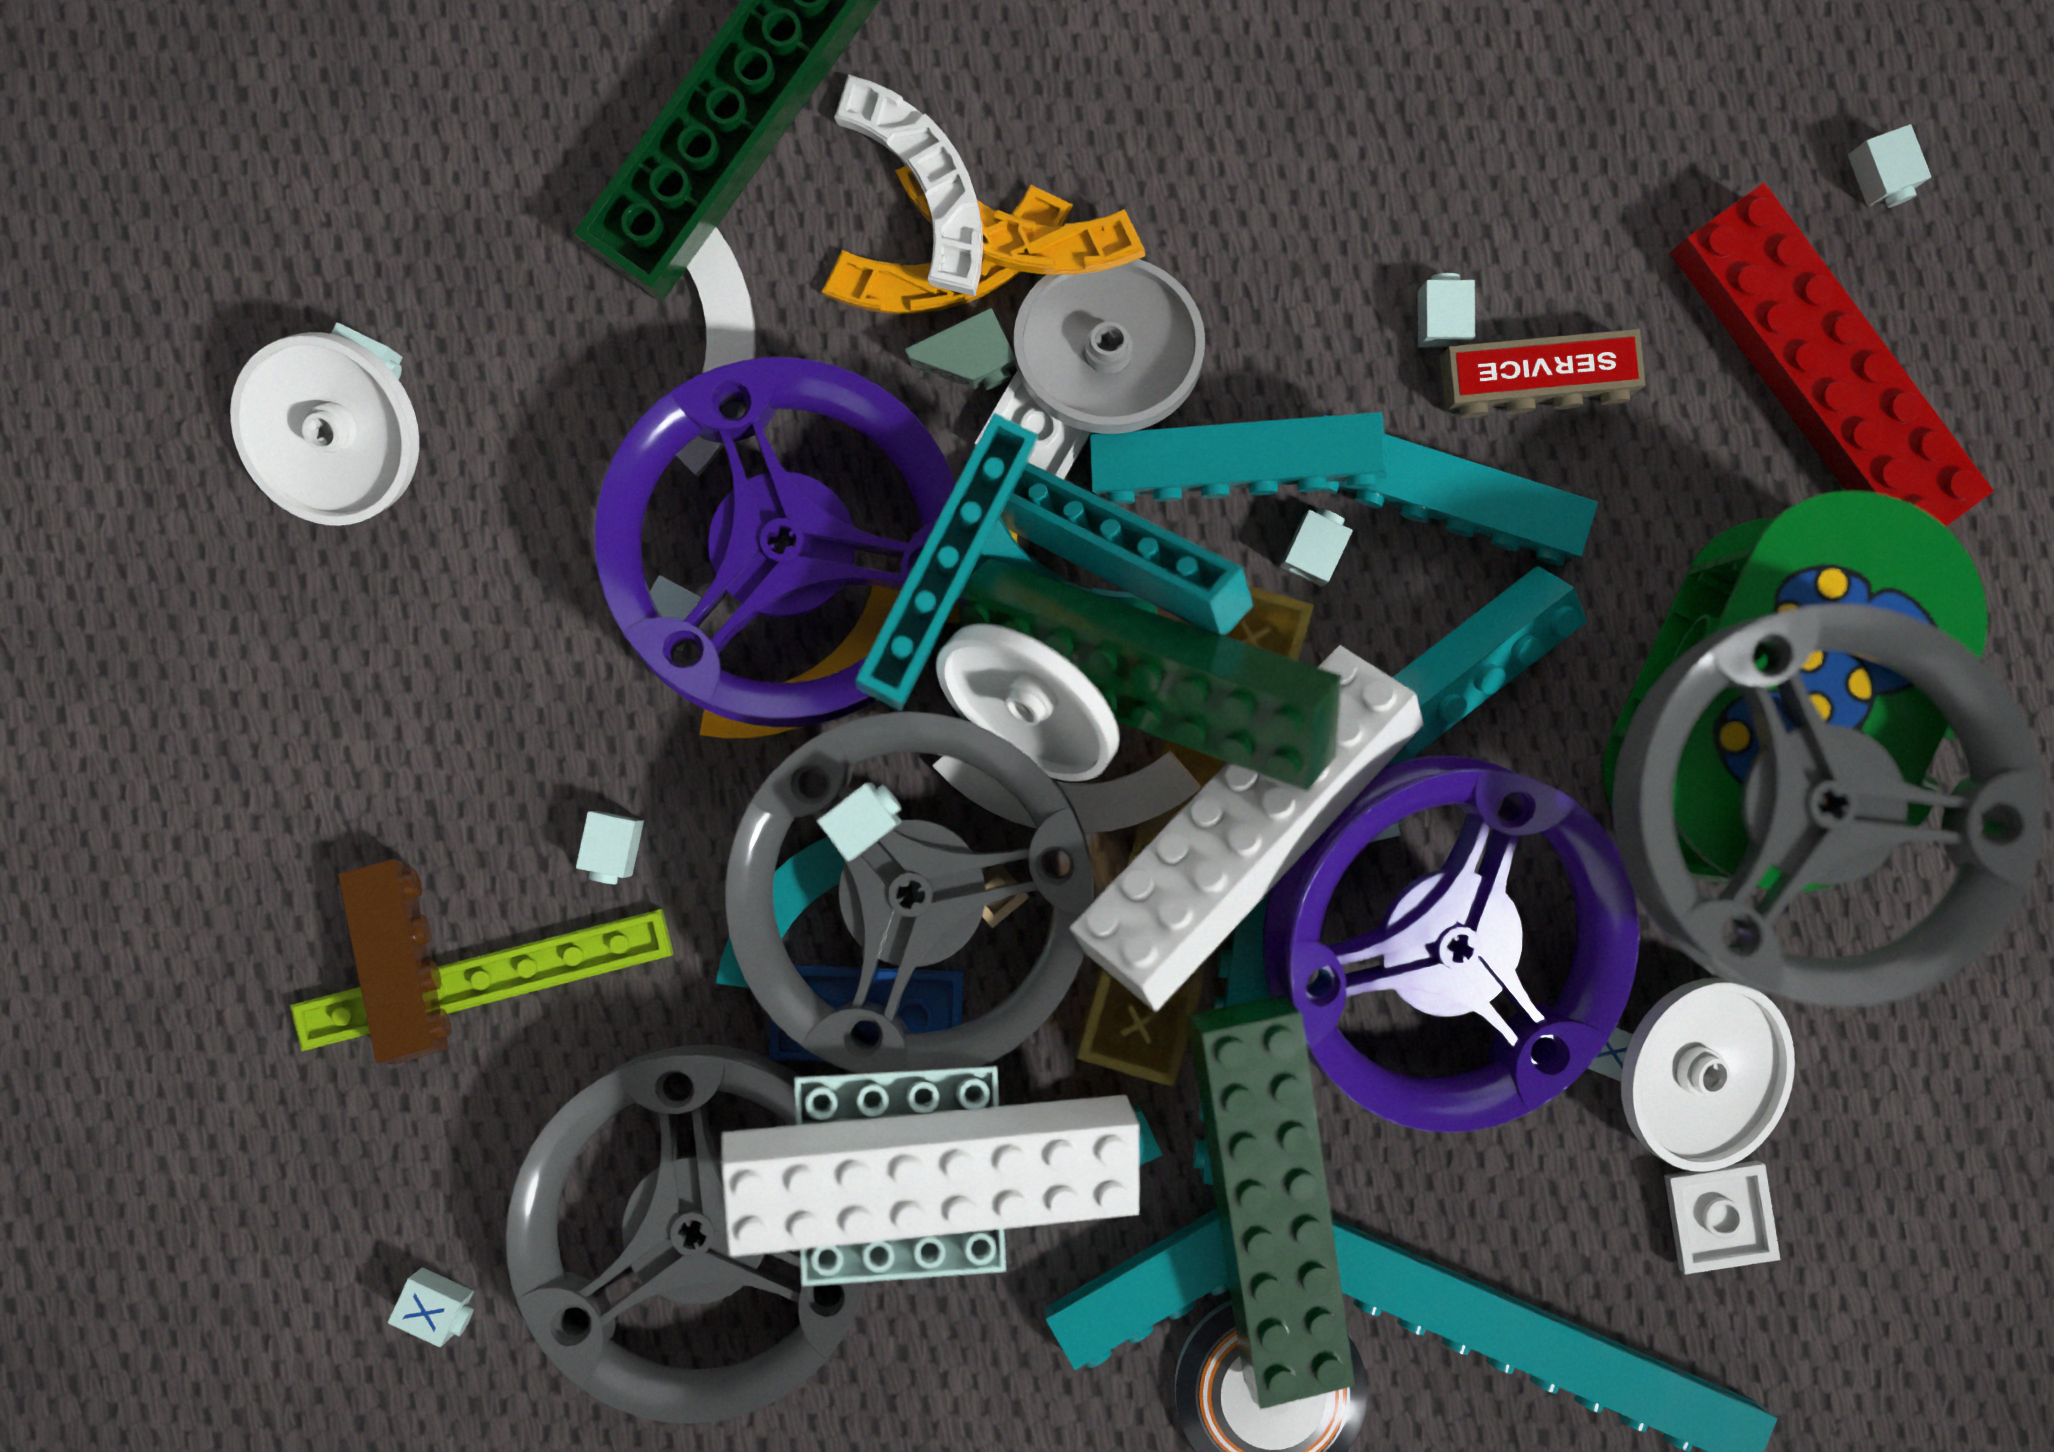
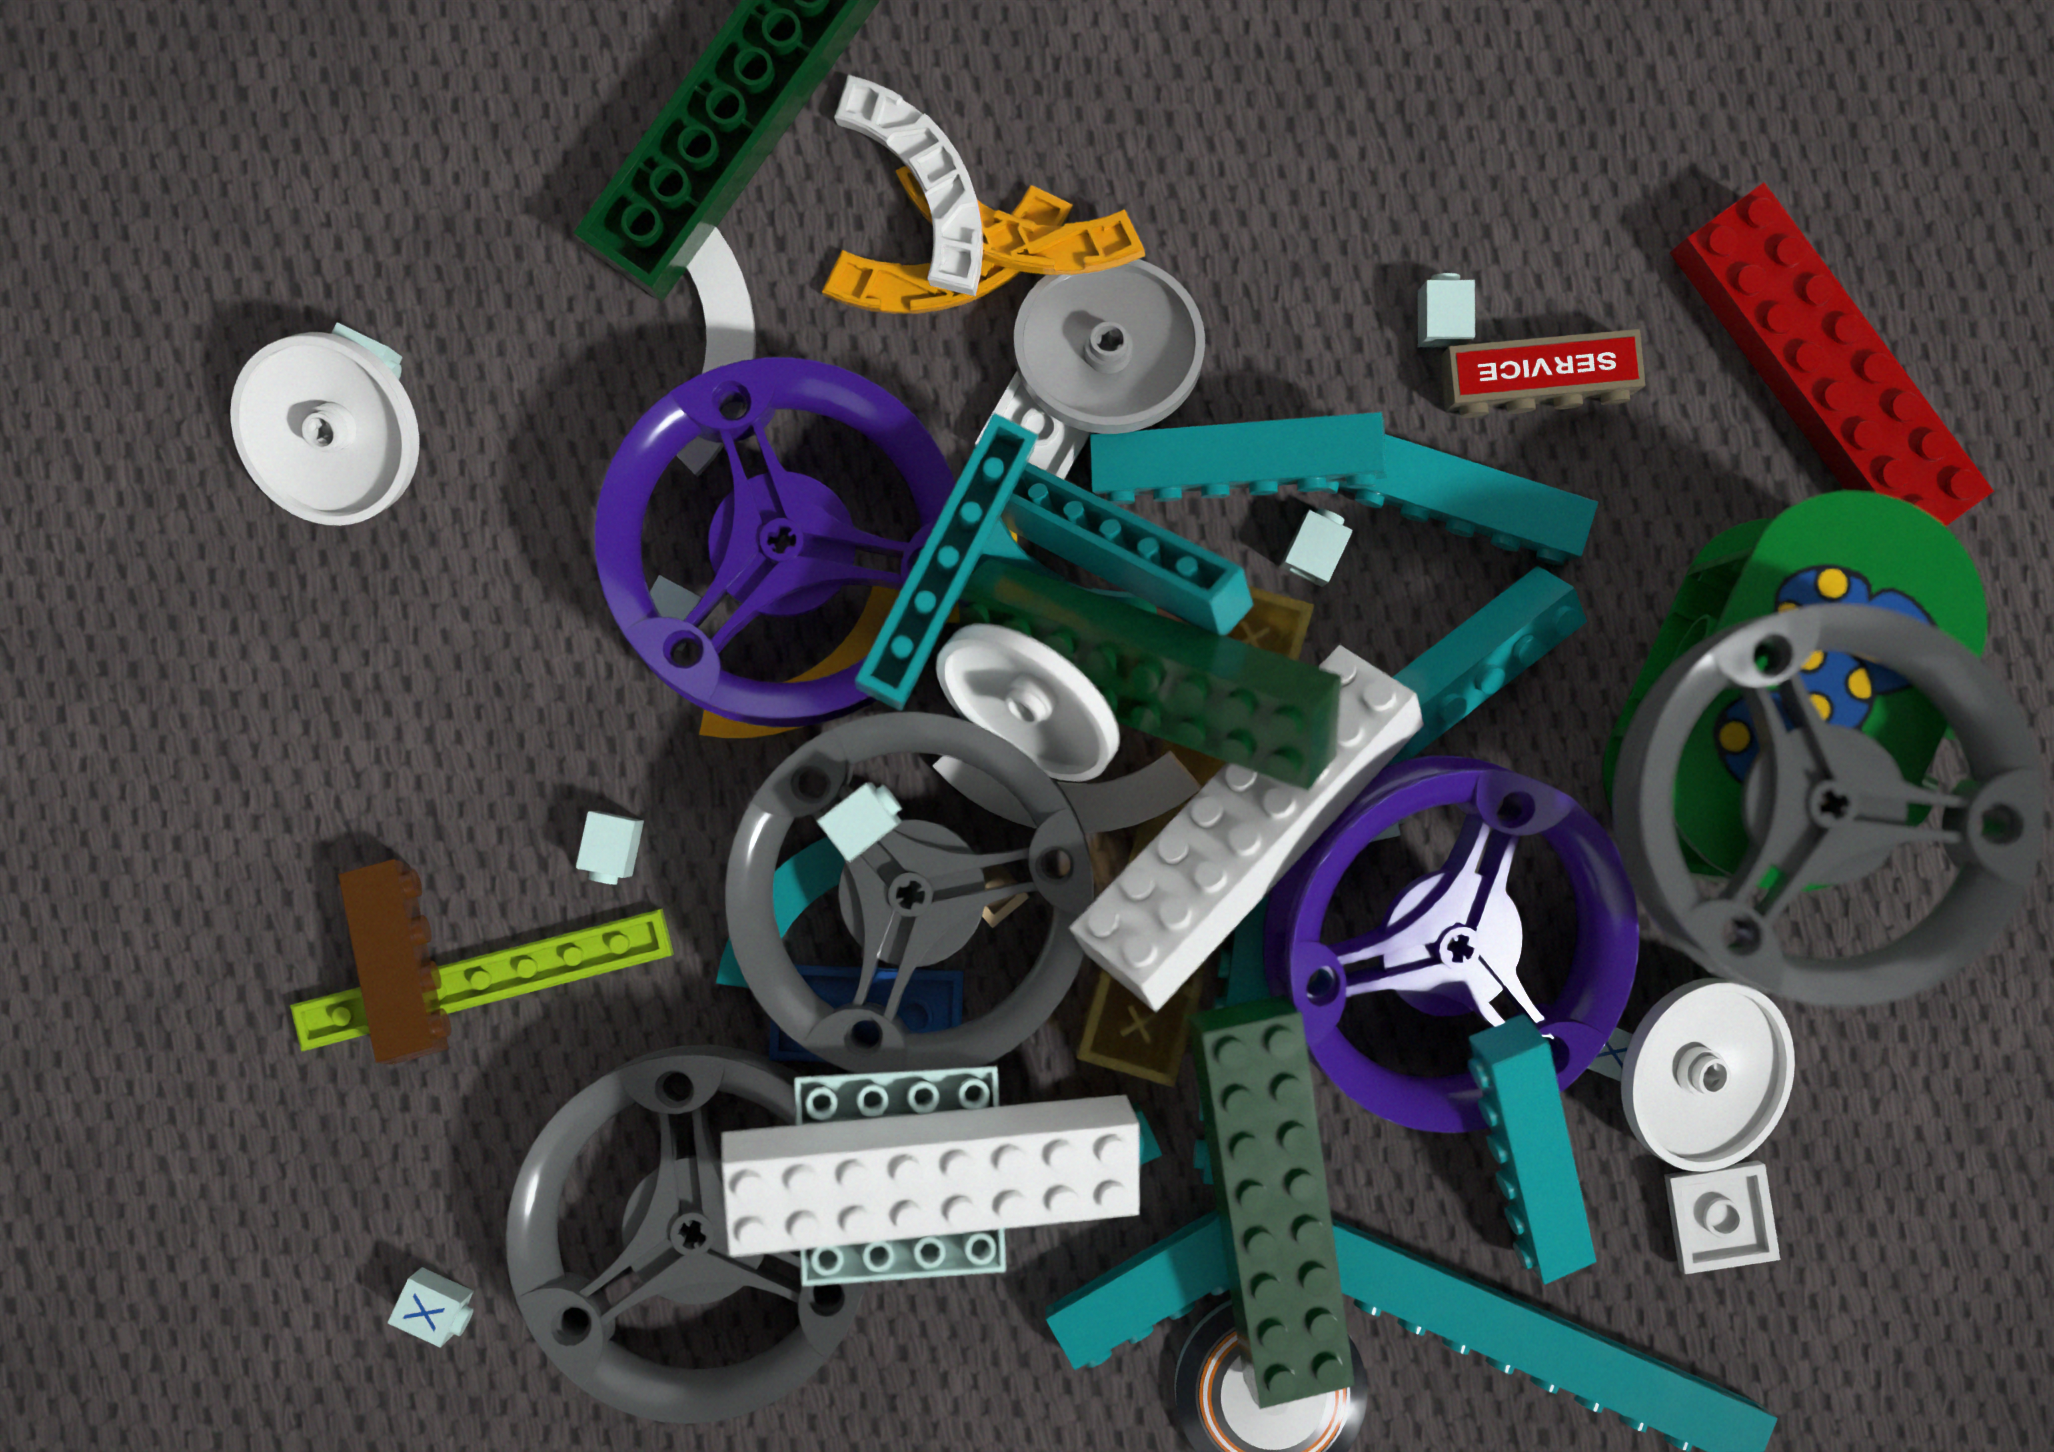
(967, 353): sand green slope -> none
(1532, 1147): none -> teal brick
(1890, 167): light aqua brick -> none

